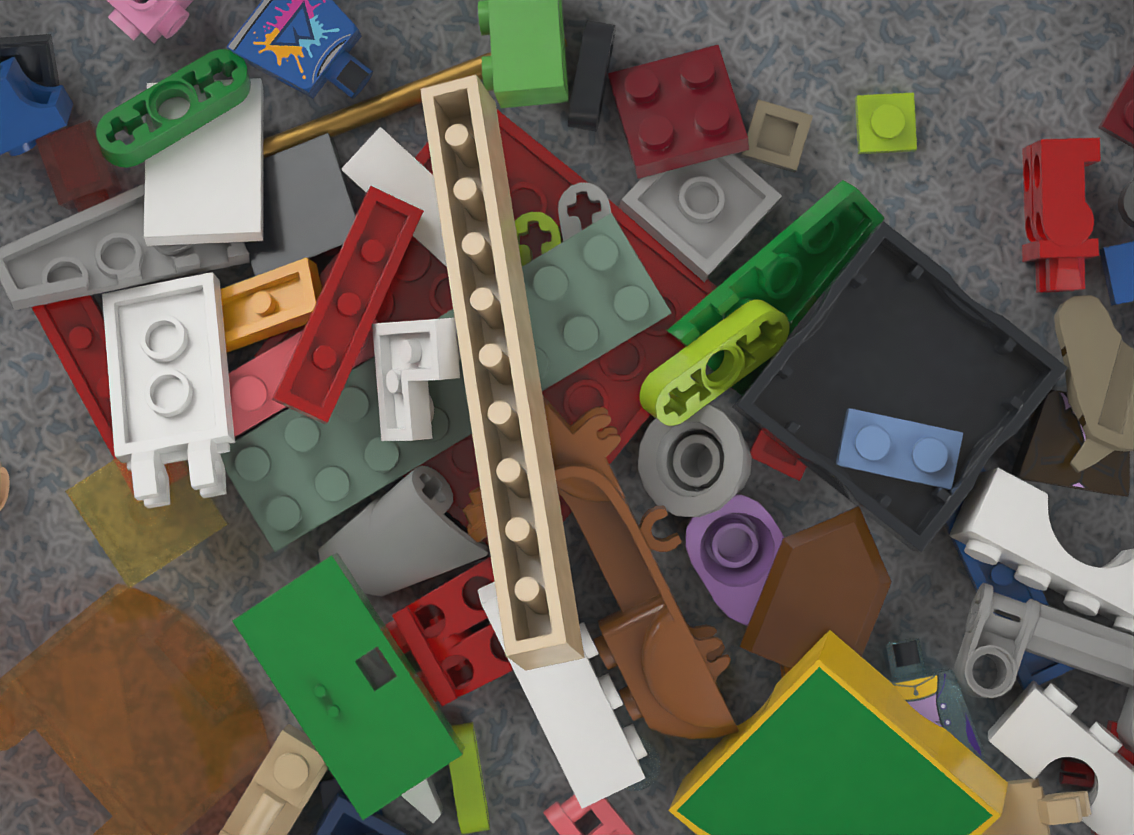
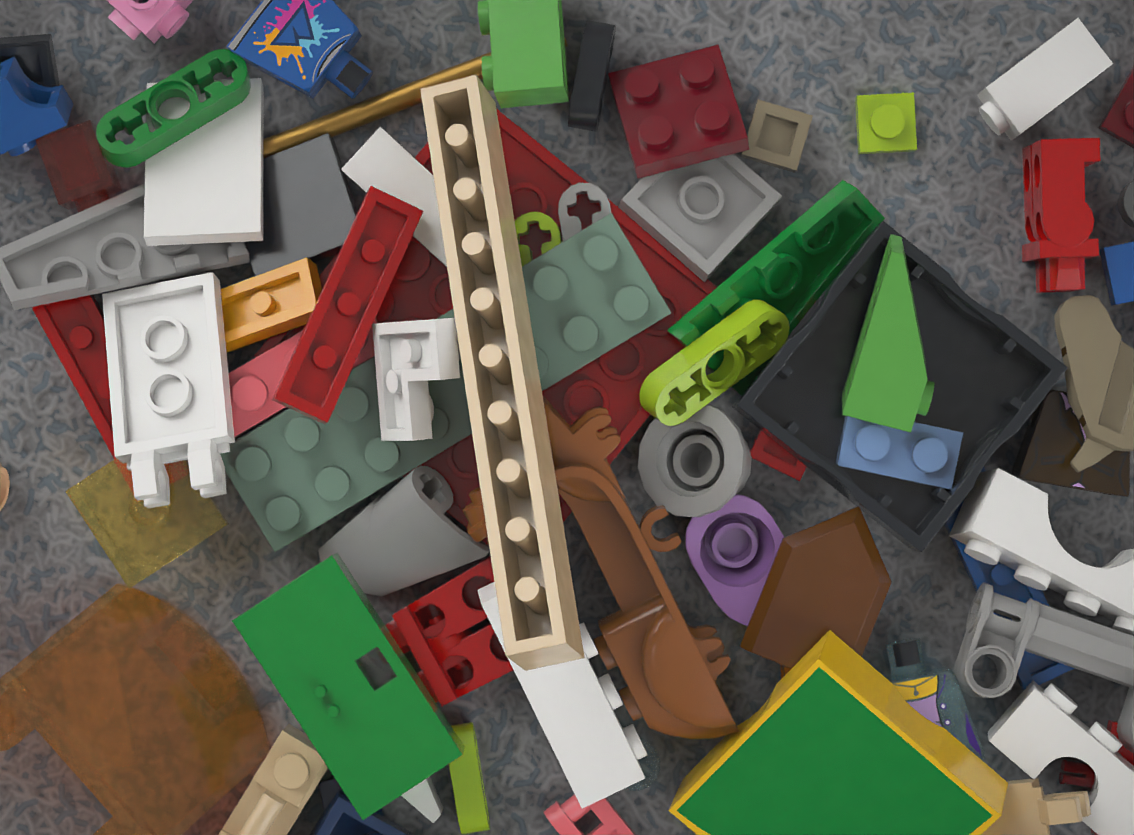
(889, 364): none -> bright green slope
(1042, 80): none -> white brick

